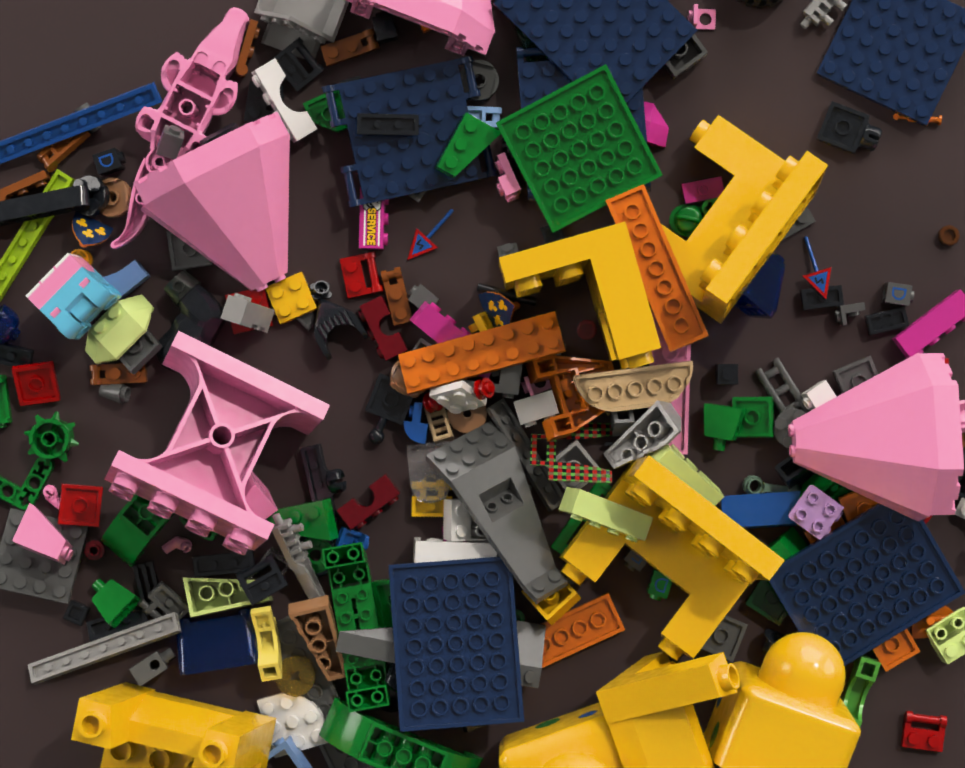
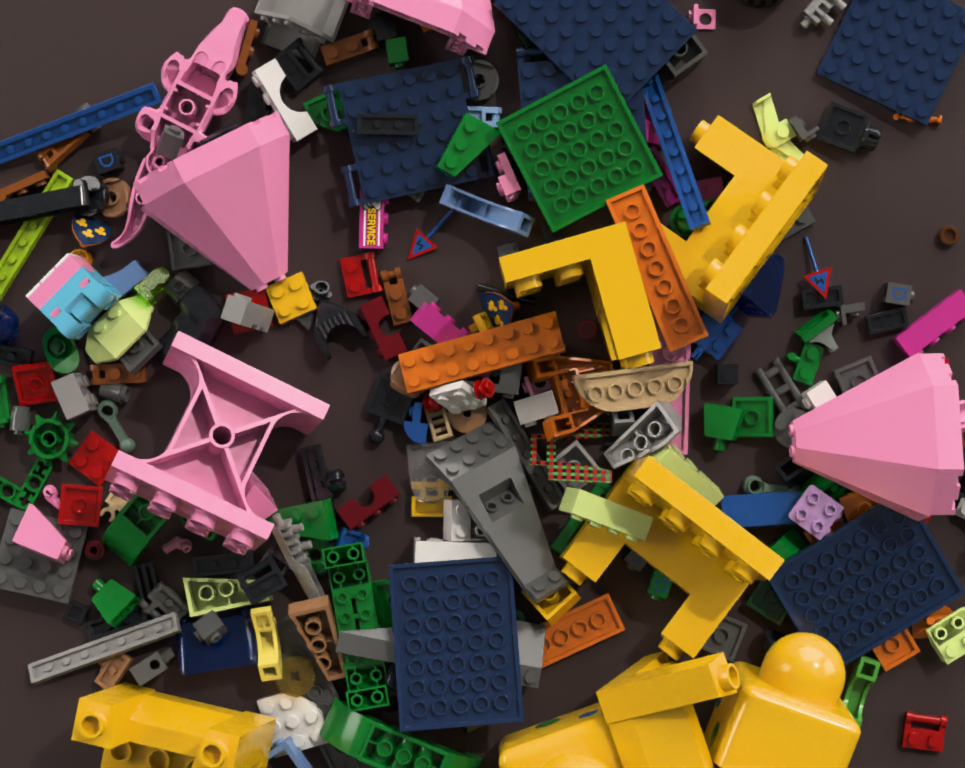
(20, 420): none -> dark grey brick
(60, 351): none -> green piece
(75, 395): none -> light grey brick
(94, 457): none -> red plate
(113, 670): none -> medium nougat plate
(115, 503): none -> tan plate
(126, 444): none -> sand green piece
(152, 285): none -> clear neon green leg
(209, 628): none -> dark grey brick
(397, 52): none -> green brick
(487, 211): none -> medium blue arch
(664, 184): none -> magenta plate
(675, 154): none -> blue plate
(719, 338): none -> blue plate
(775, 134): none -> yellowish green plate
(799, 128): none -> dark grey bracket
(806, 363): none -> green plate
(819, 330): none -> green piece

